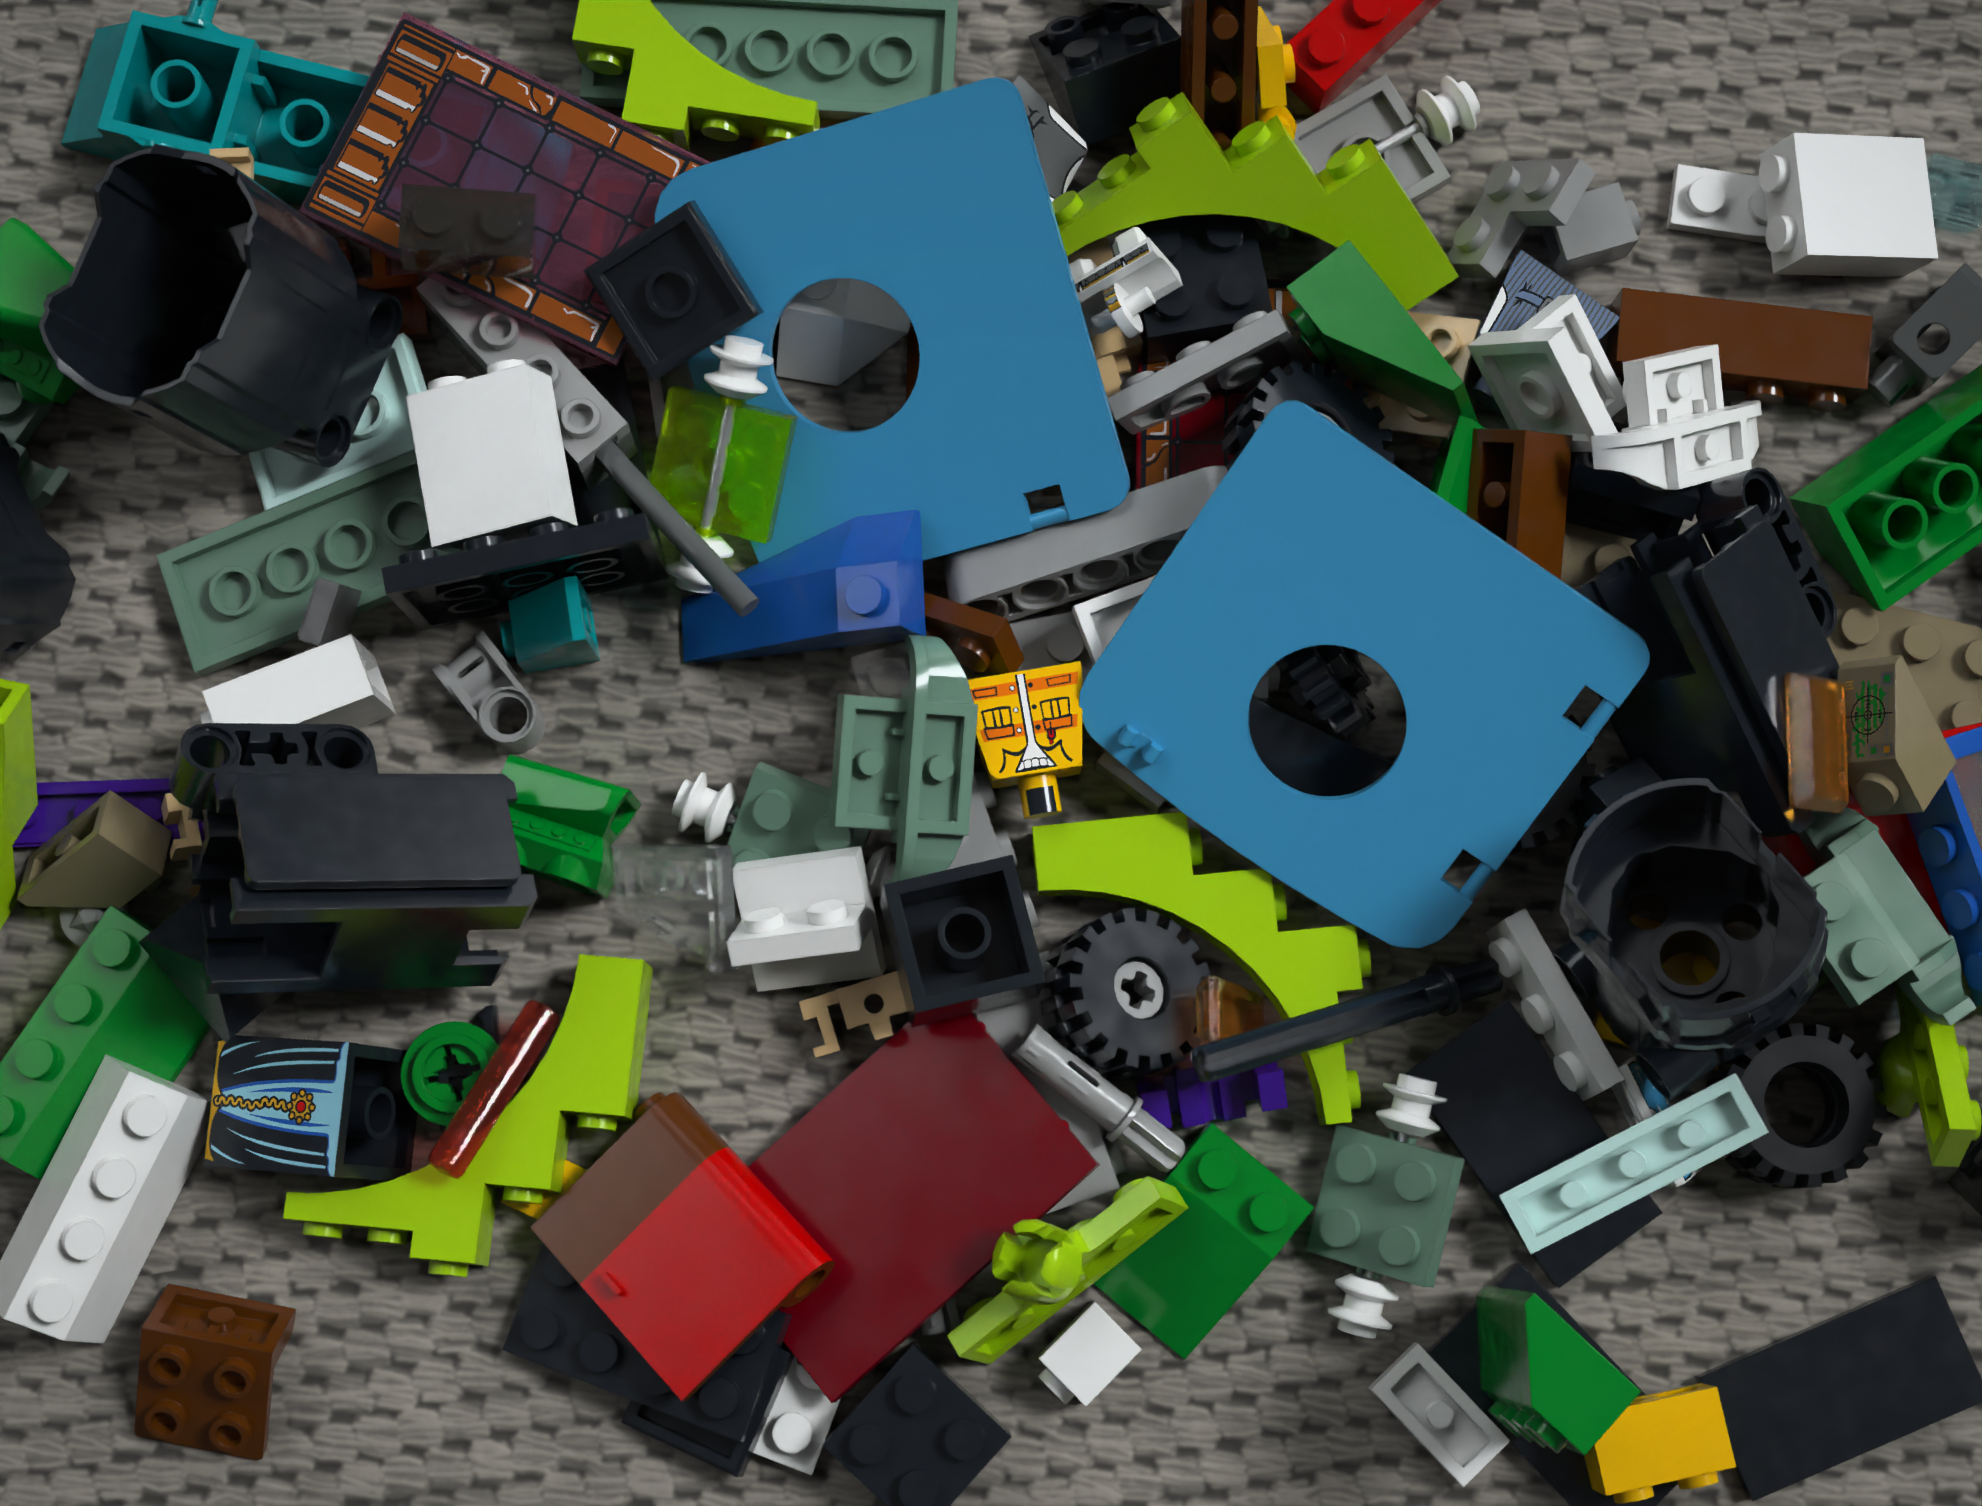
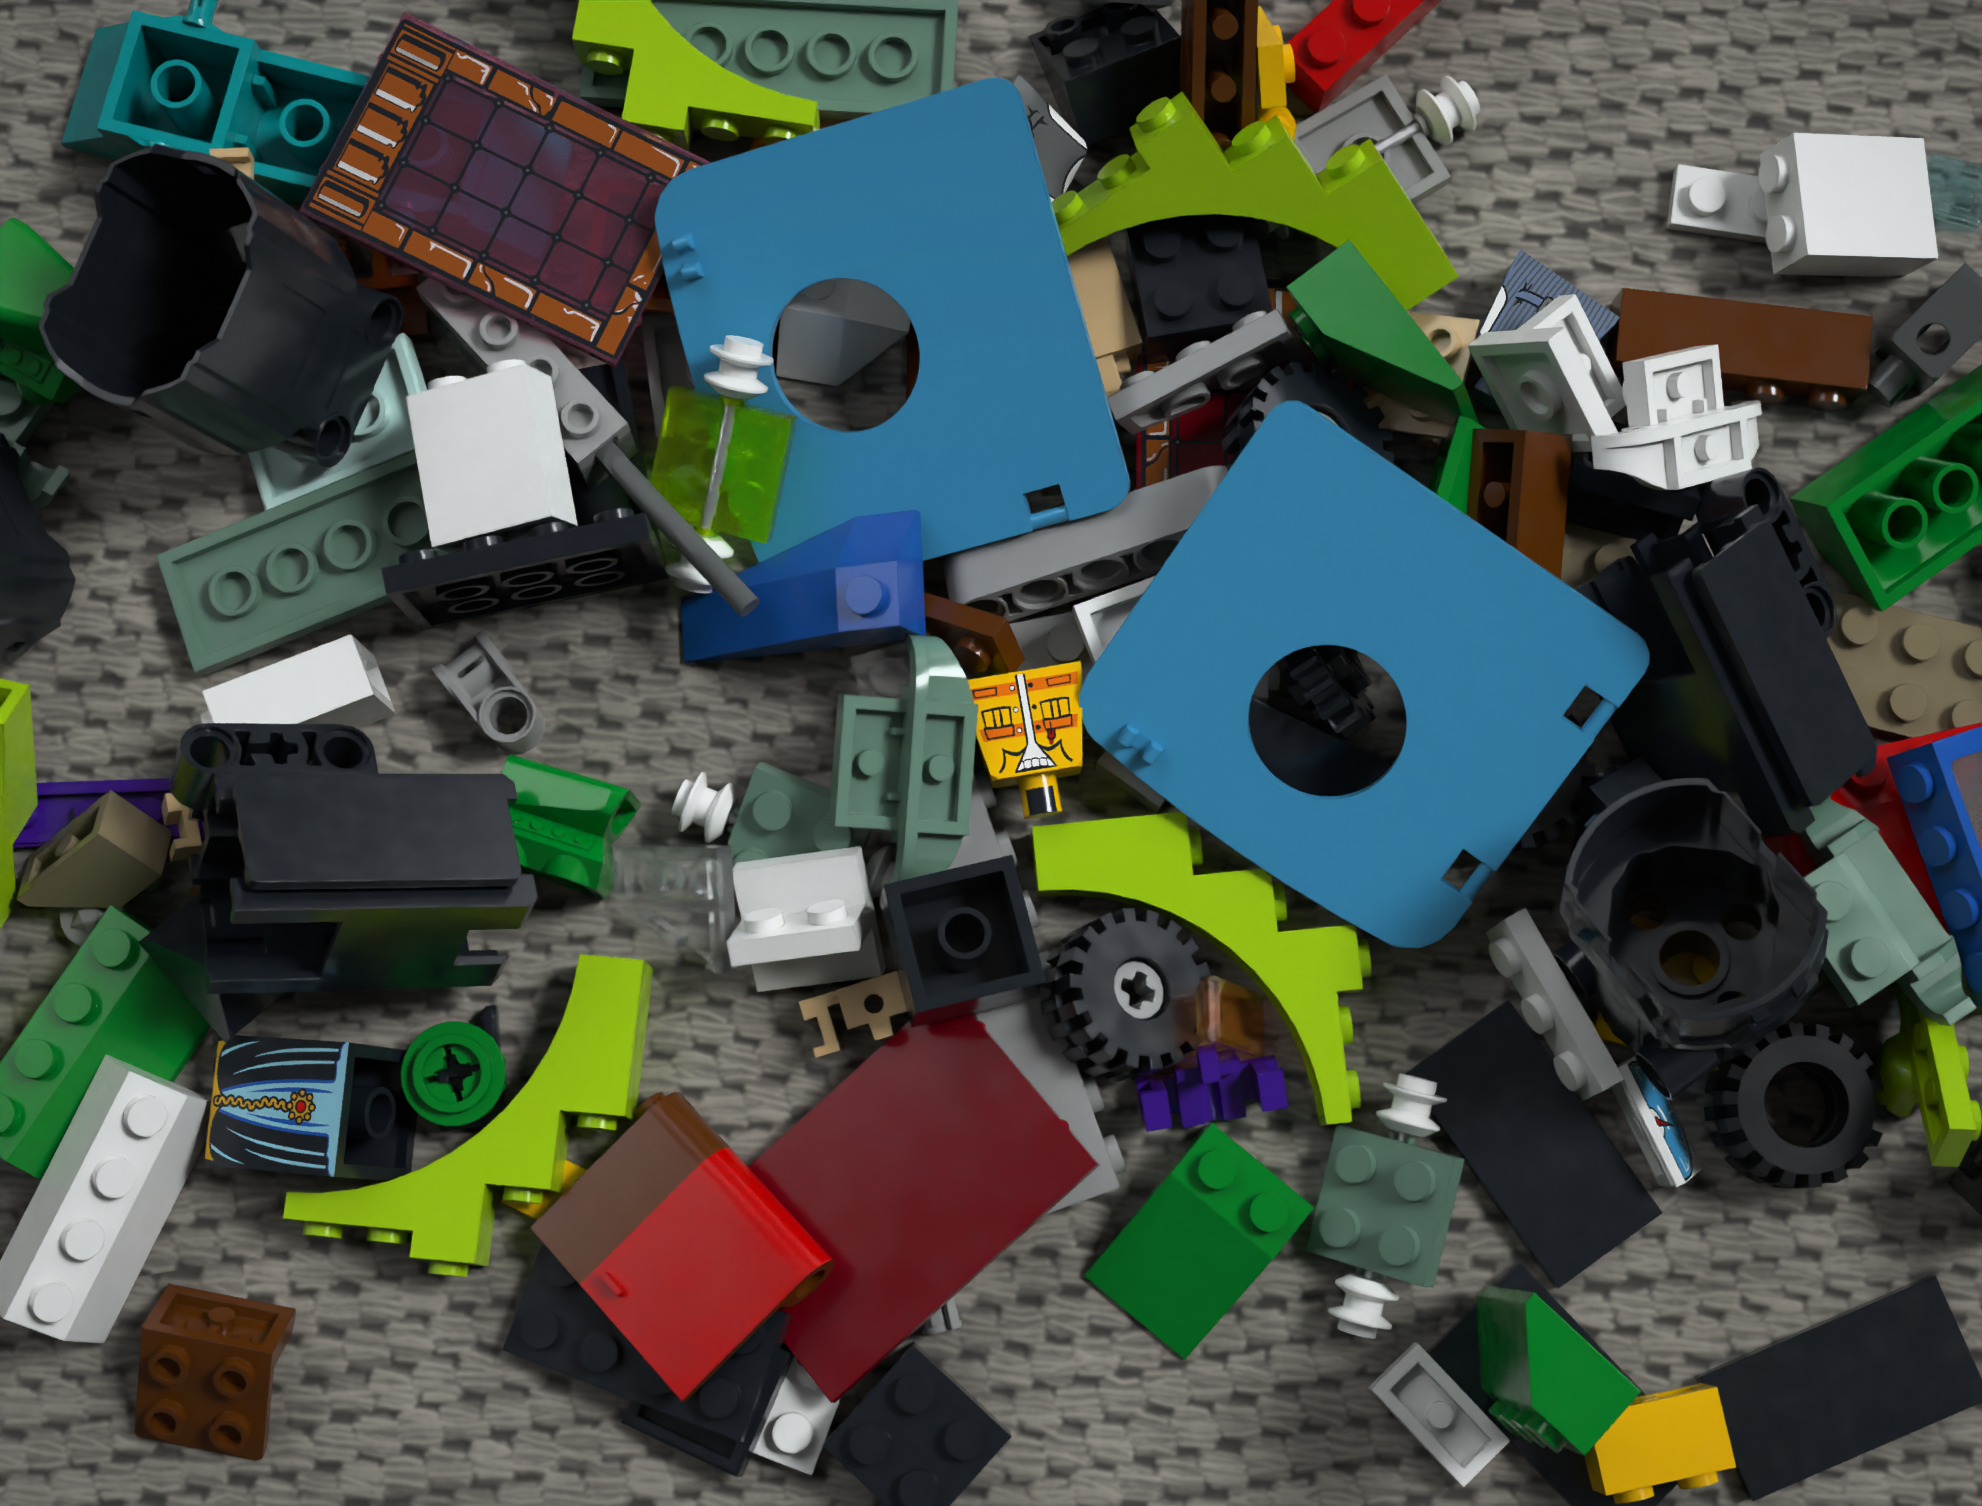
(328, 612): flat silver tile -> none
(468, 231): clear smoke brick -> none
(493, 1089): clear red axle -> none
(551, 627): teal slope -> none
(673, 290): black tile -> none
(1055, 1265): lime plate -> none
(1086, 1355): white brick -> none
(1099, 1099): light grey axle -> none
(1124, 284): white hips -> none
(1437, 991): black axle -> none
(1514, 198): light grey plate -> none
(1598, 231): light grey brick -> none
(1634, 1163): light aqua plate -> none
(1816, 743): clear orange tile -> none
(1892, 738): dark tan slope -> none

